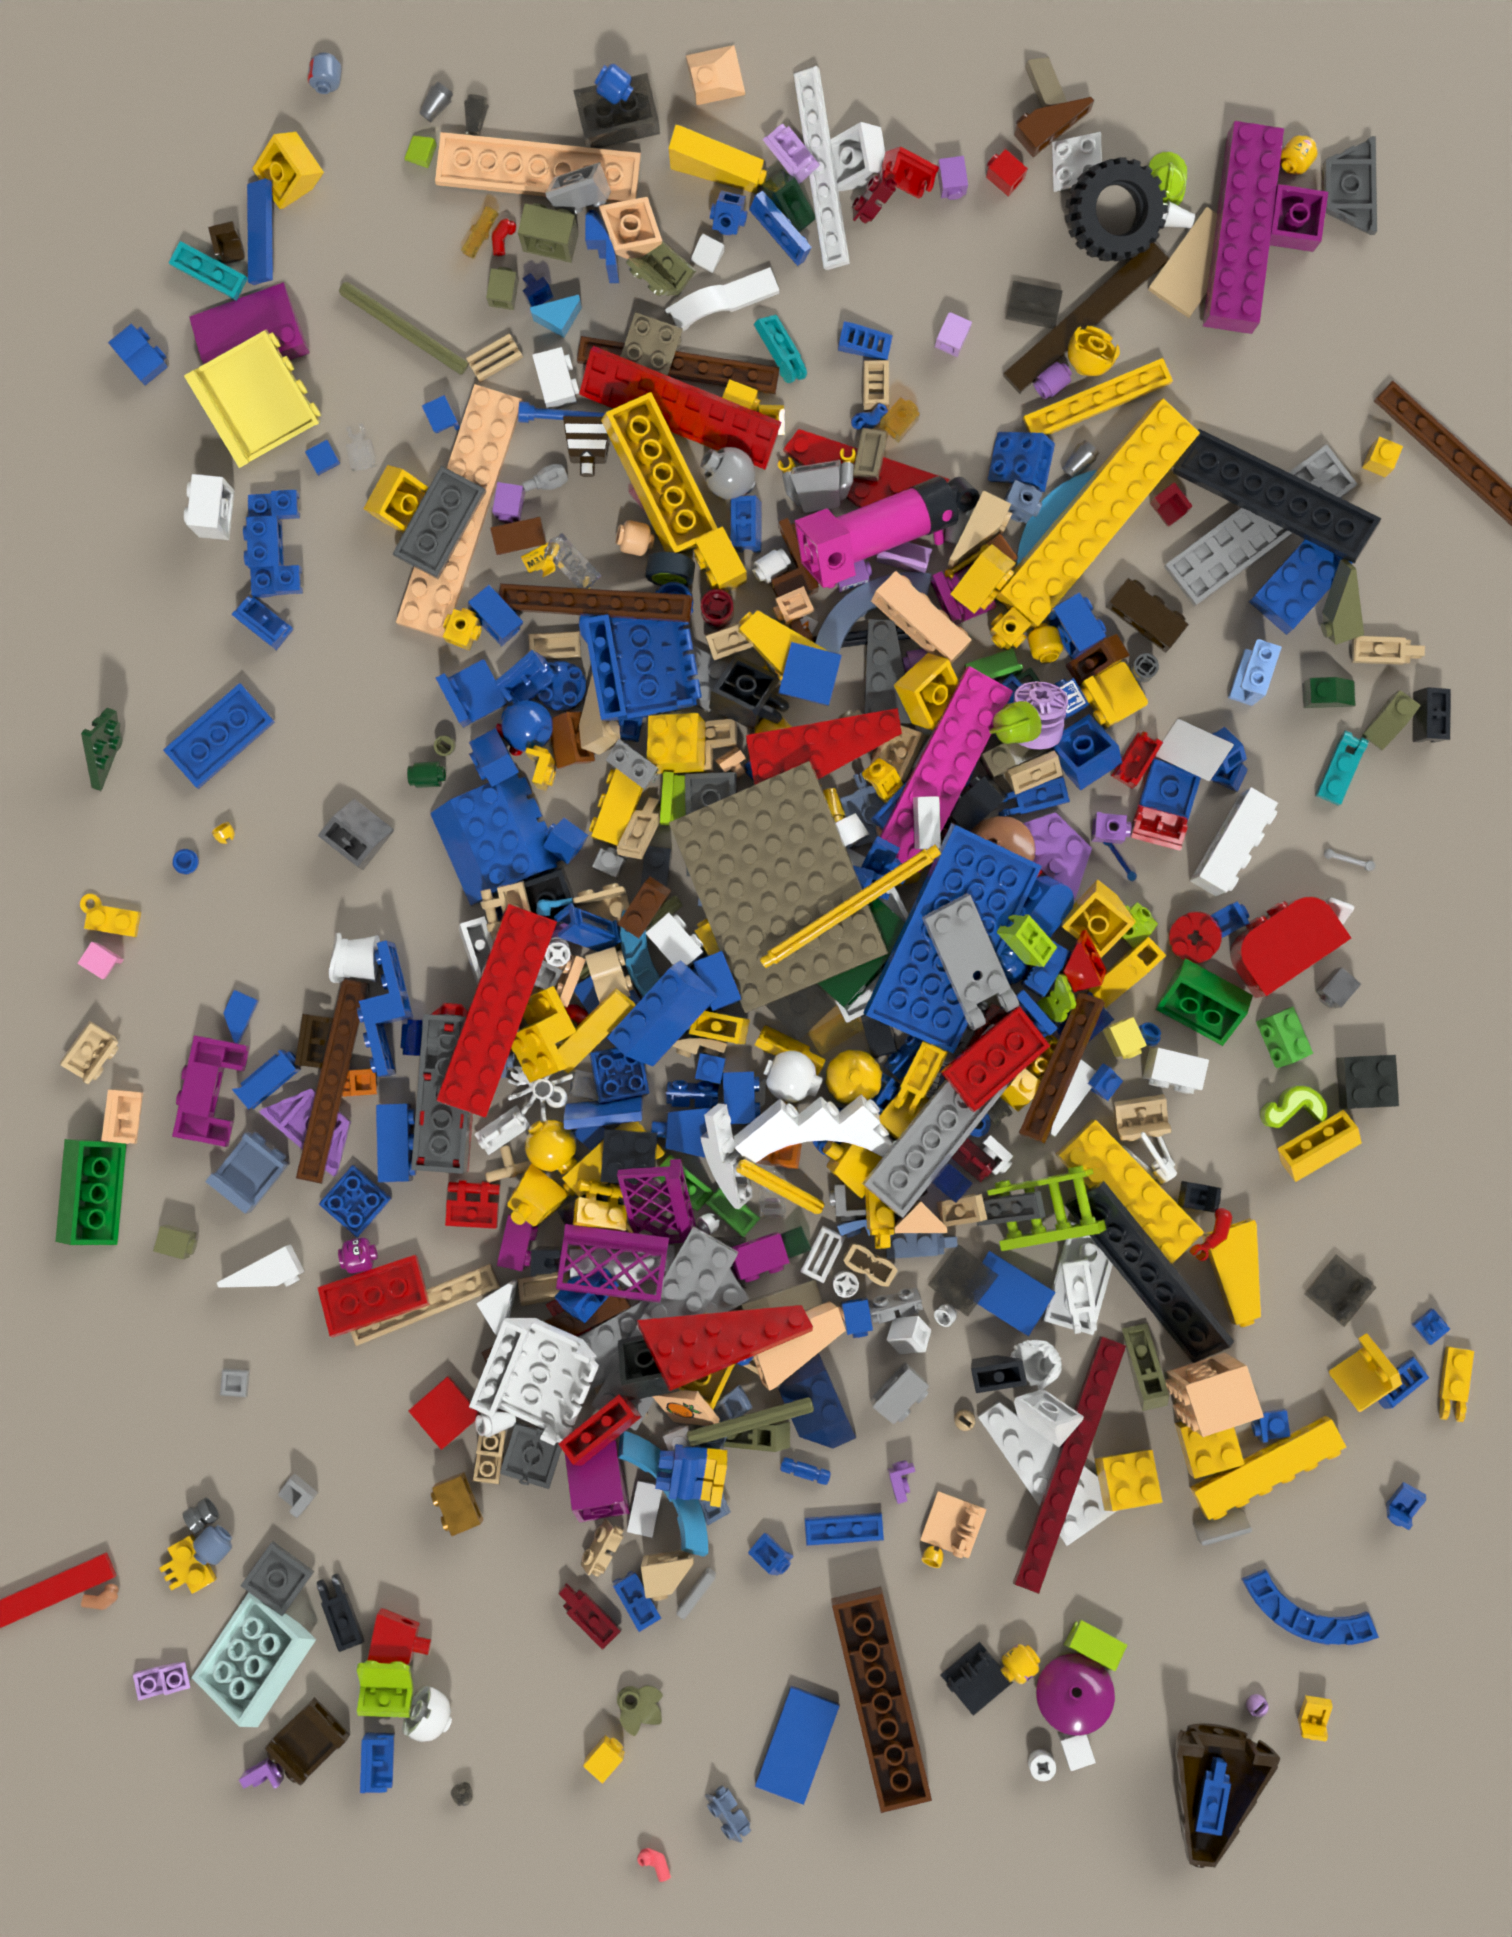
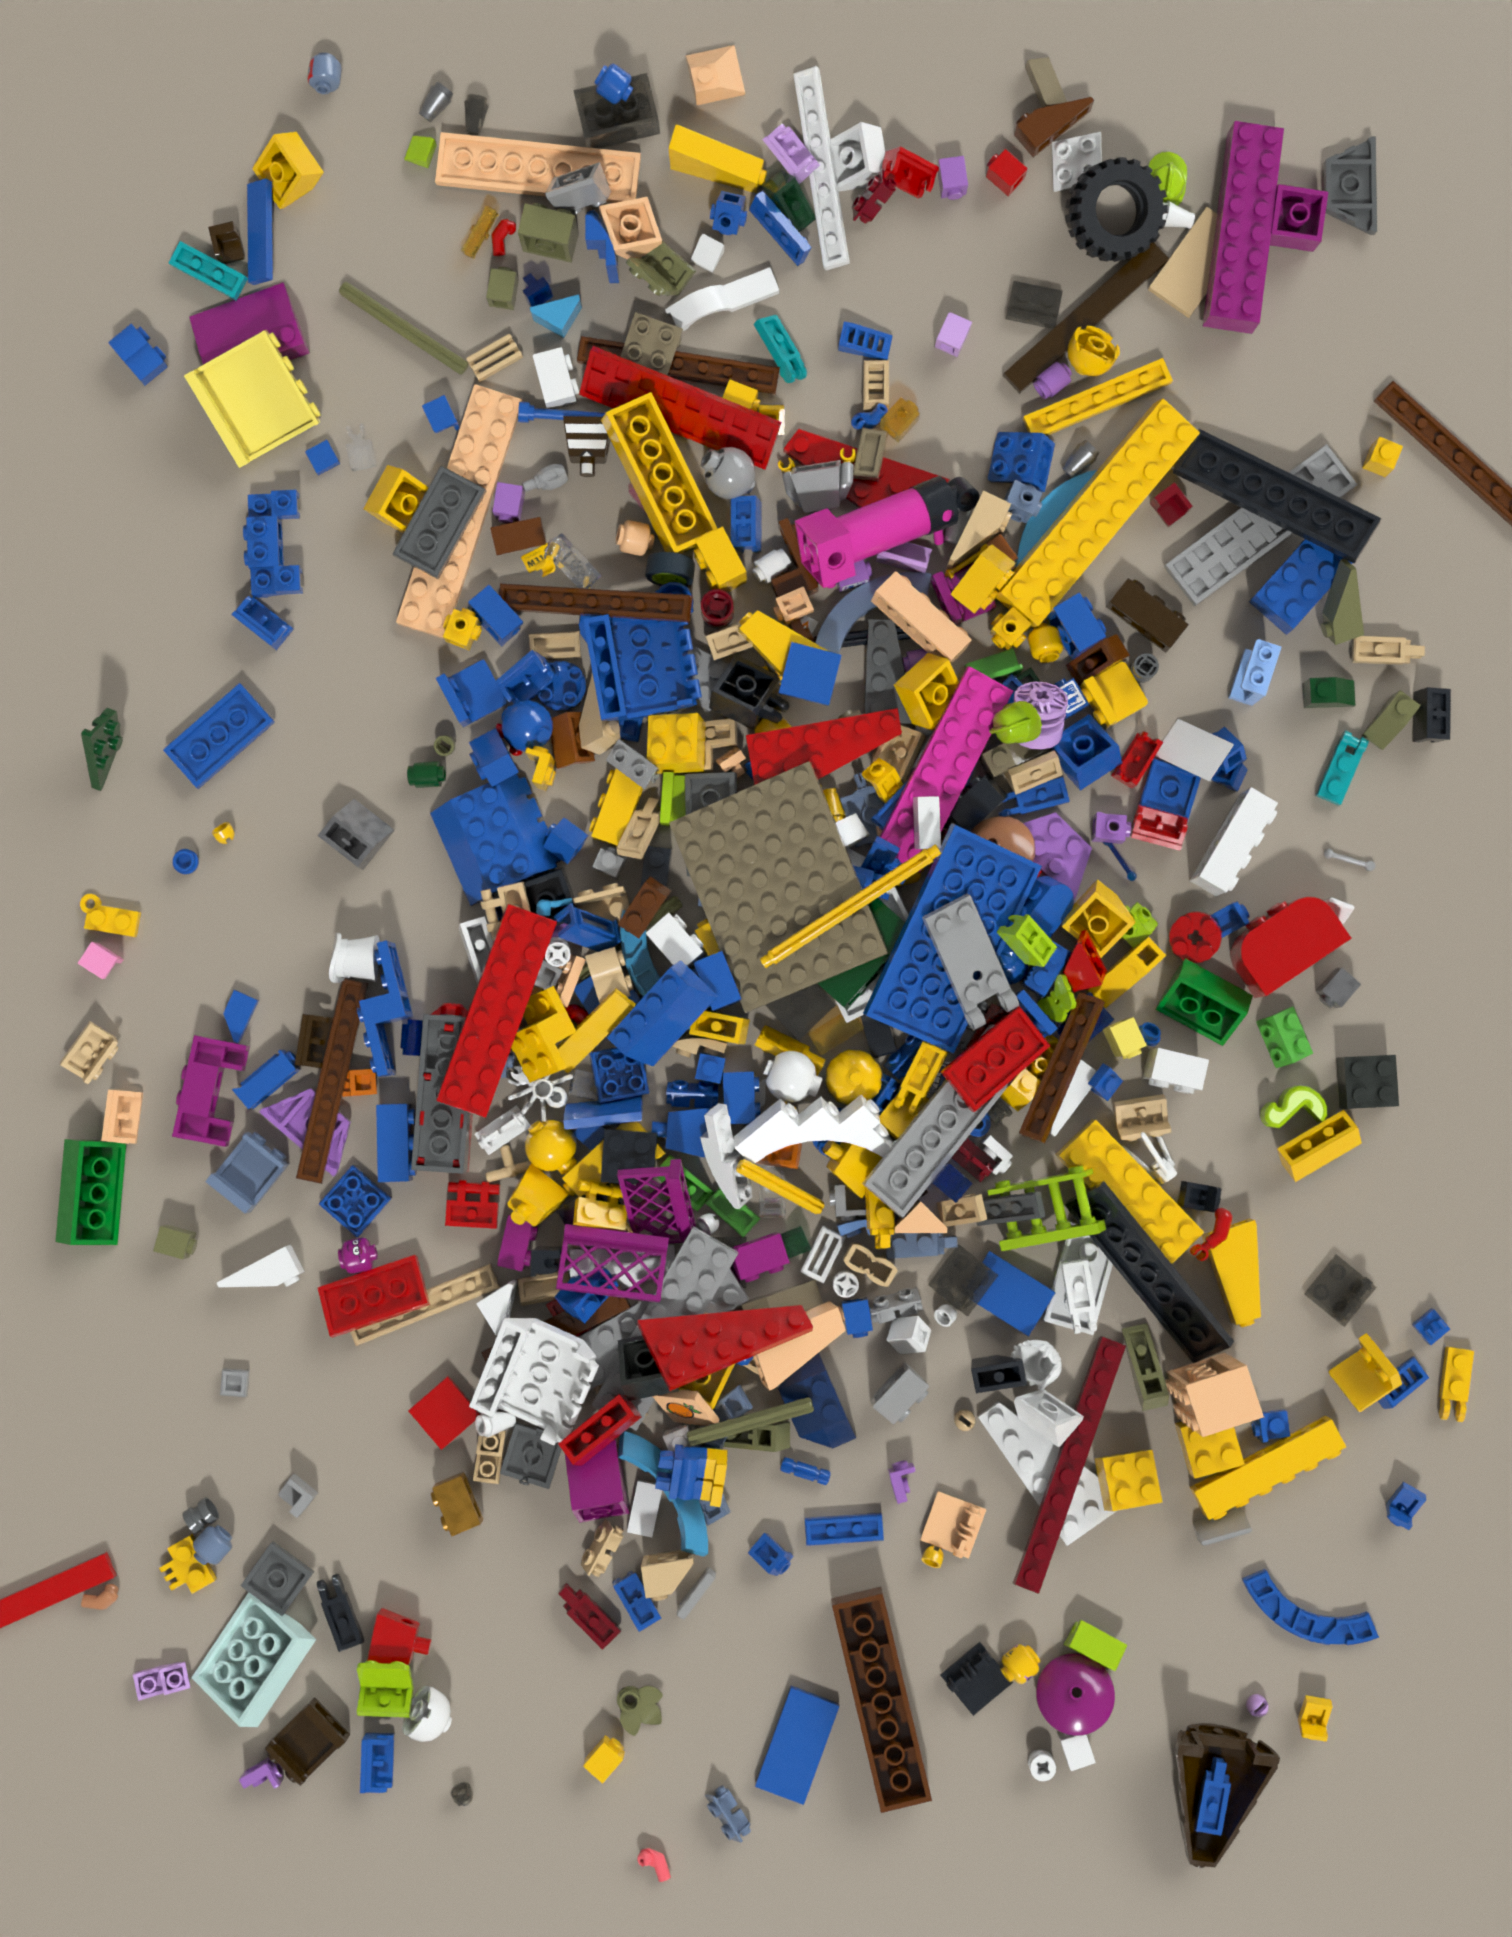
(209, 507): white brick -> none
(1298, 155): yellow head -> none

